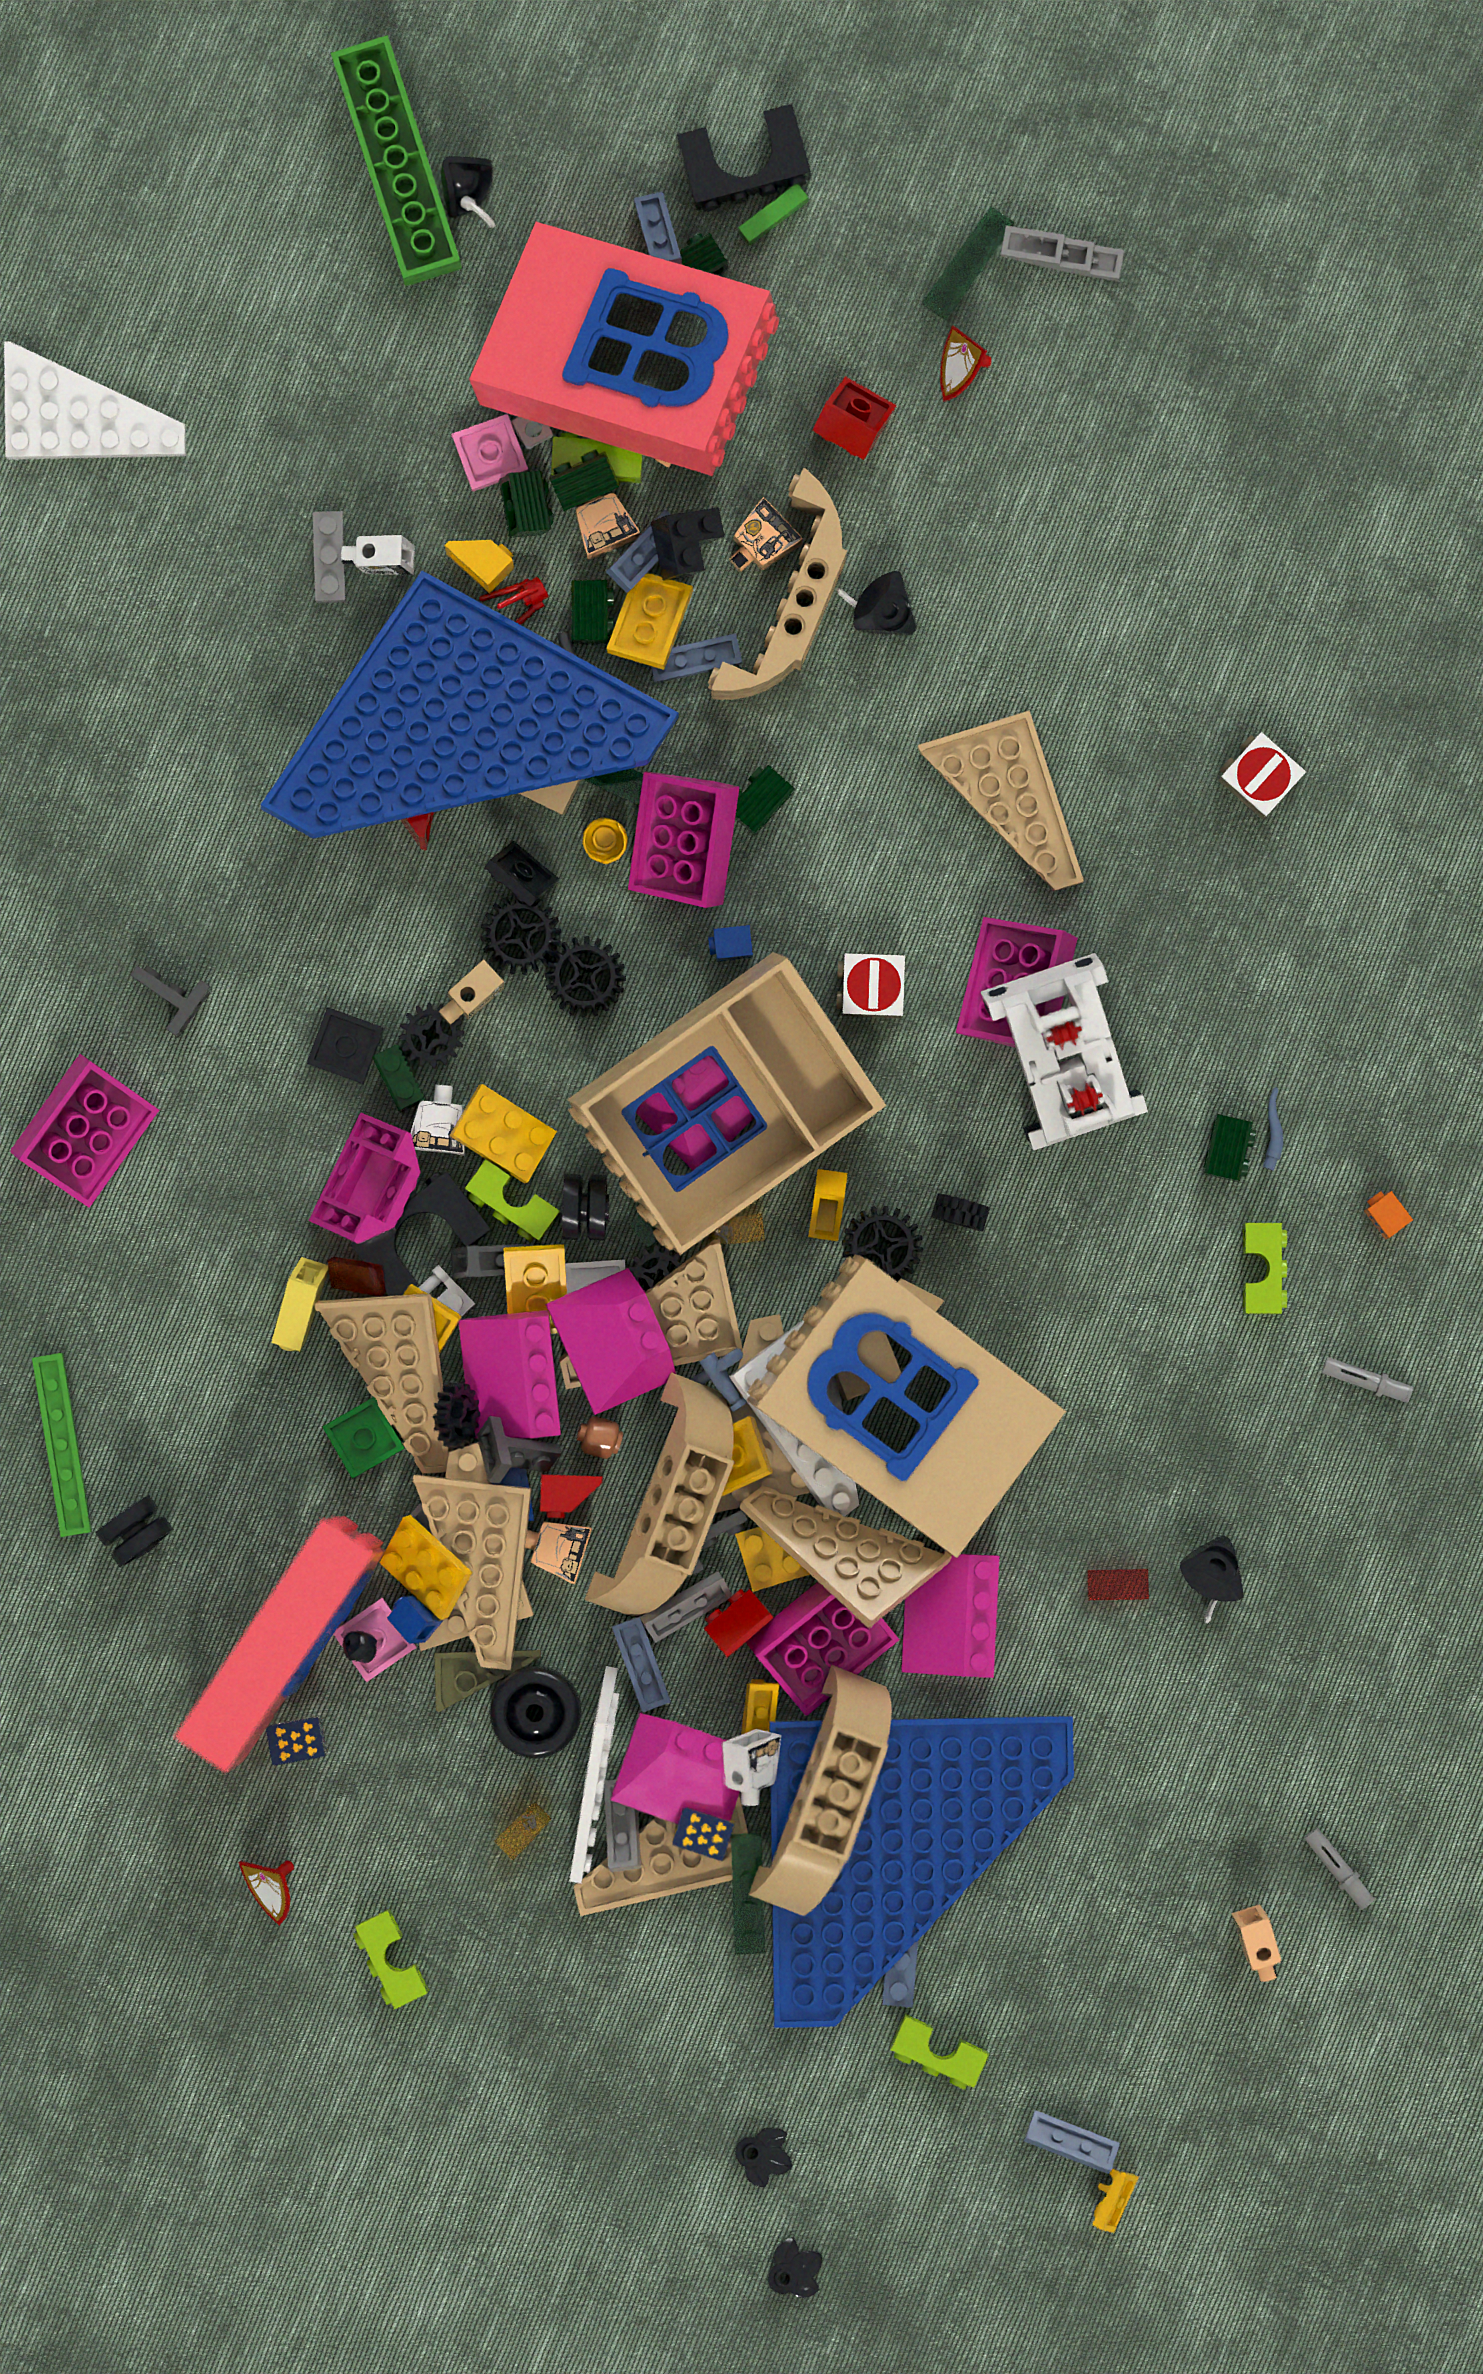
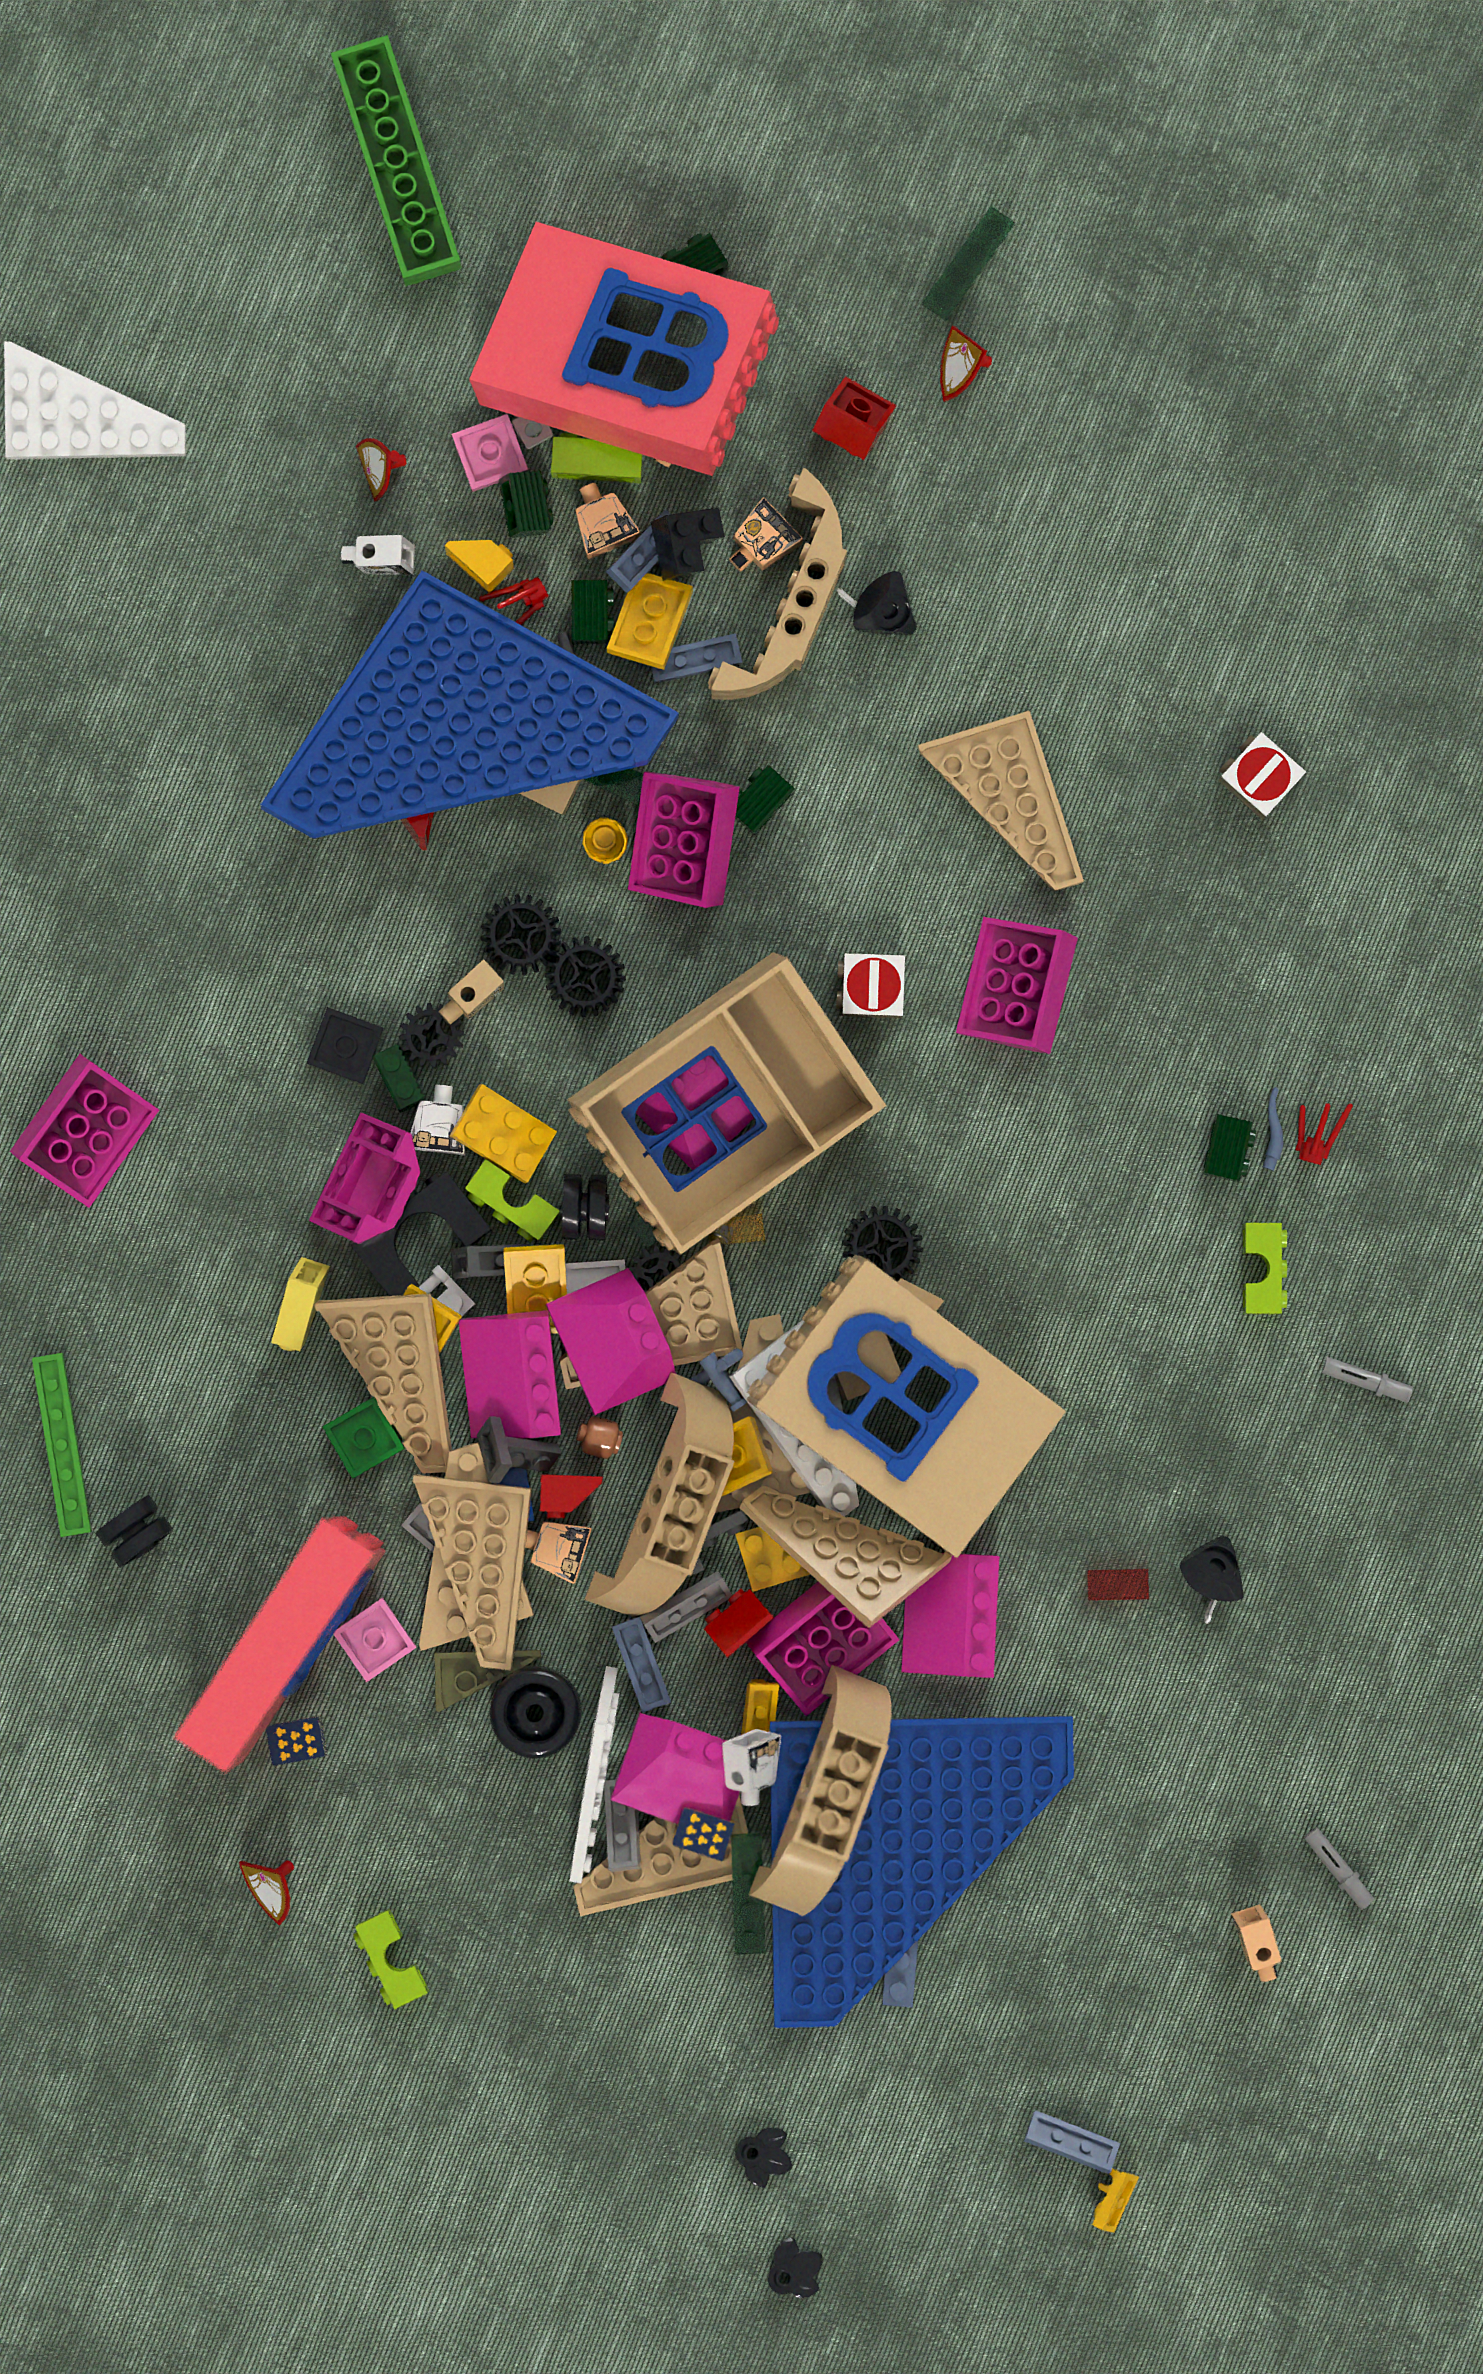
(175, 996): dark grey bracket -> none
(328, 565): light grey plate -> none
(356, 1276): clear red tile -> none
(359, 1646): black piece -> none
(377, 464): none -> shield
(413, 1620): blue brick -> none
(425, 1567): yellow plate -> none
(456, 1415): black gear -> none
(466, 185): black hat -> none
(521, 873): black plate -> none
(522, 1830): clear yellow leg -> none
(583, 480): dark green brick -> none
(657, 227): sand blue plate -> none
(714, 186): black arch -> none
(731, 943): blue brick -> none
(773, 214): bright green piece -> none
(827, 1205): yellow slope -> none
(960, 1212): black tyre -> none
(962, 2065): lime arch -> none
(1062, 253): light grey slope -> none
(1069, 1031): white container -> none
(1313, 1148): none -> red plant
(1387, 1213): orange brick -> none

